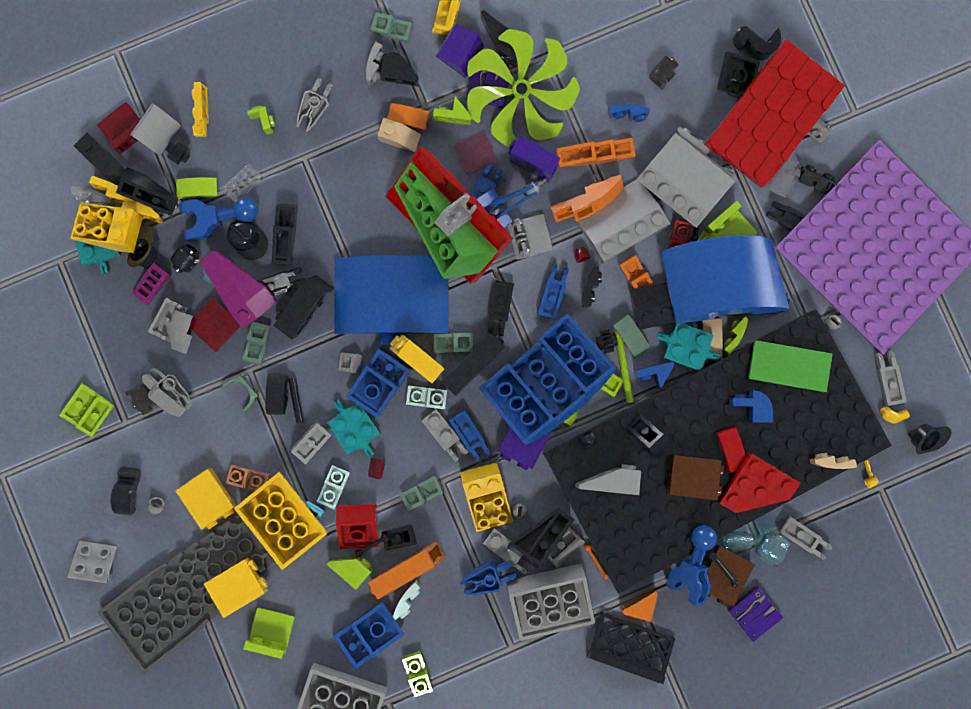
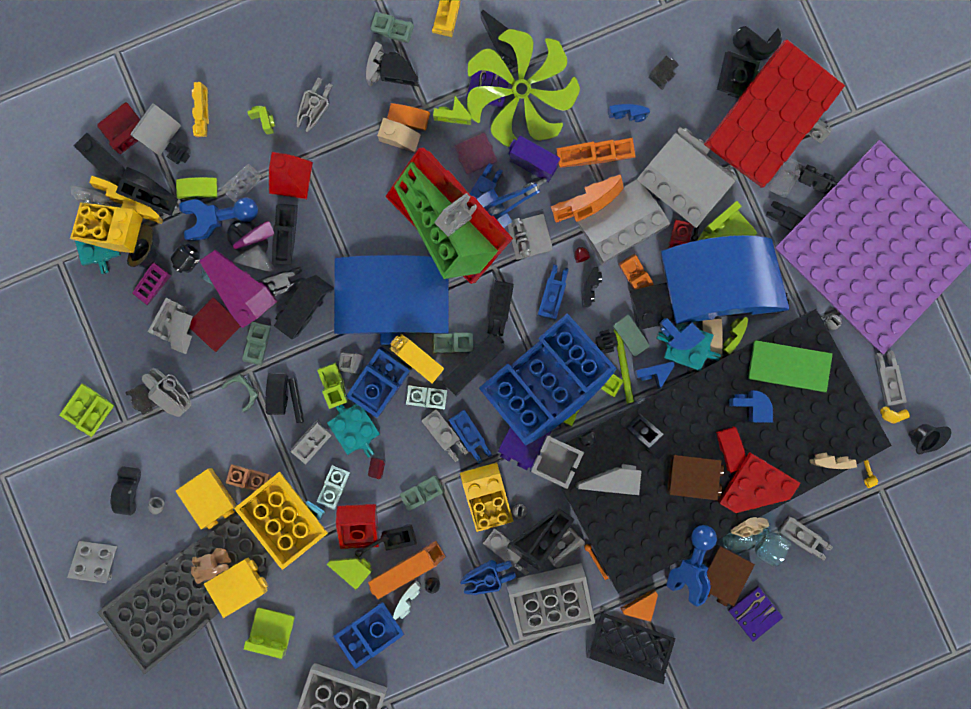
(207, 565): none -> medium nougat animal
(256, 258): none -> clear slope
(258, 234): none -> magenta slope
(289, 175): none -> red slope
(333, 384): none -> lime slope
(417, 673): slope -> none
(428, 583): none -> black hinge
(460, 48): dark purple slope -> none
(556, 461): none -> light grey piece
(684, 339): none -> blue brick
(713, 556): black hinge -> none
(750, 526): none -> tan slope

